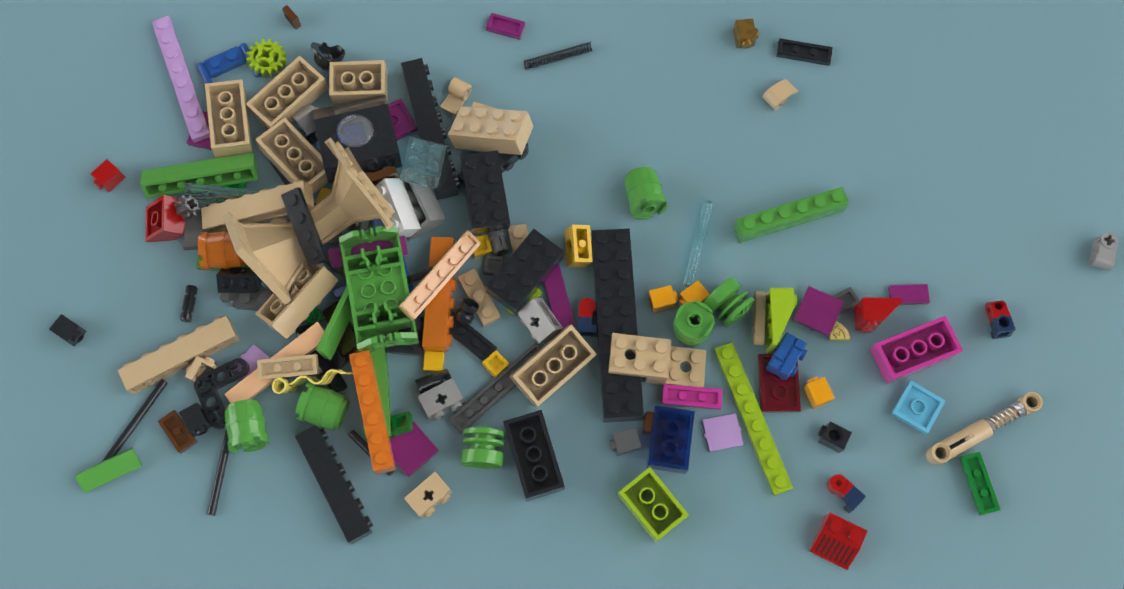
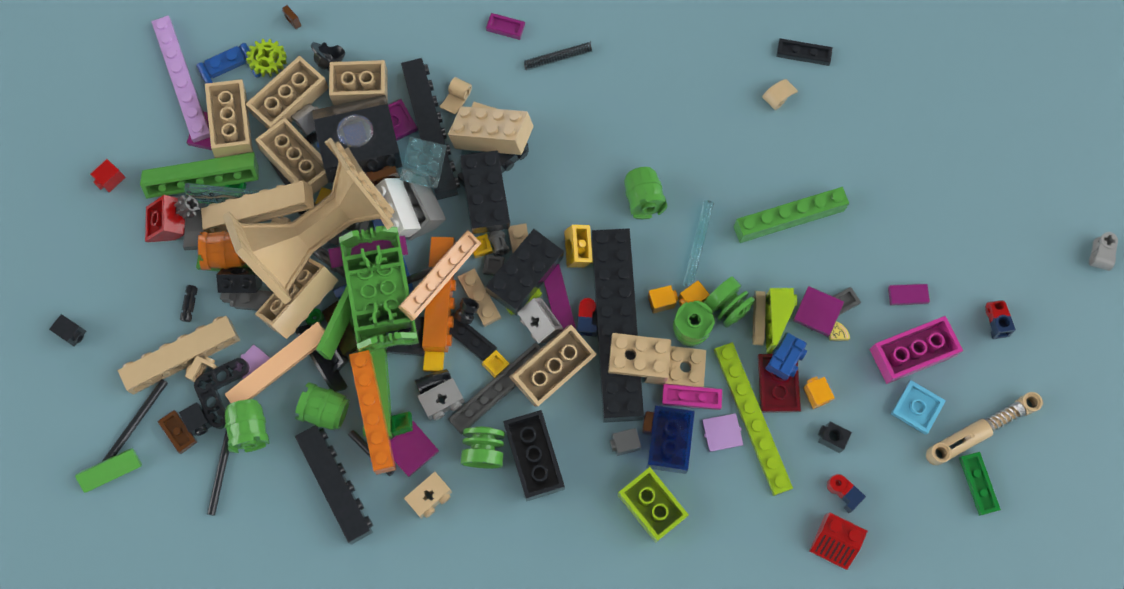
(282, 385): light yellow flag -> none
(288, 367): tan plate -> none
(304, 227): black plate -> none
(745, 33): pearl gold brick -> none
(873, 311): red slope -> none

